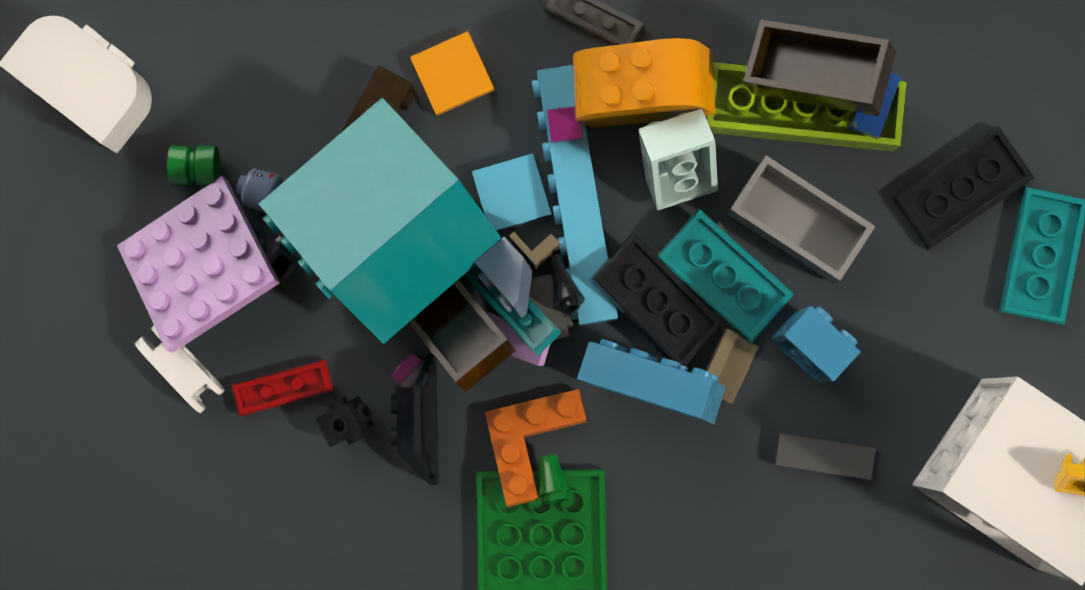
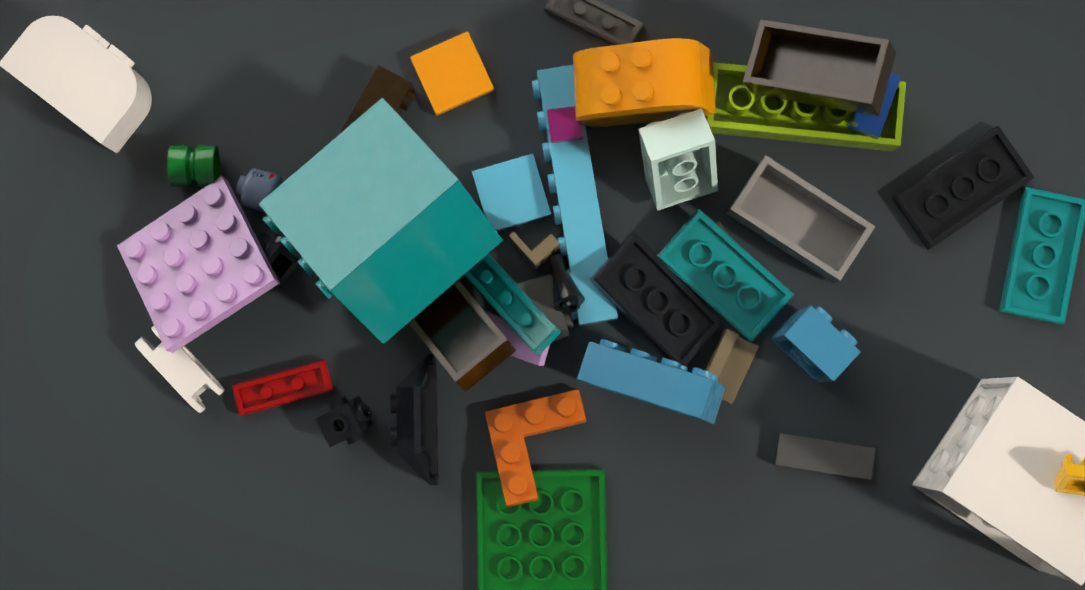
(405, 368): magenta tile -> none
(507, 272): sand blue slope -> none
(552, 482): green cone -> none

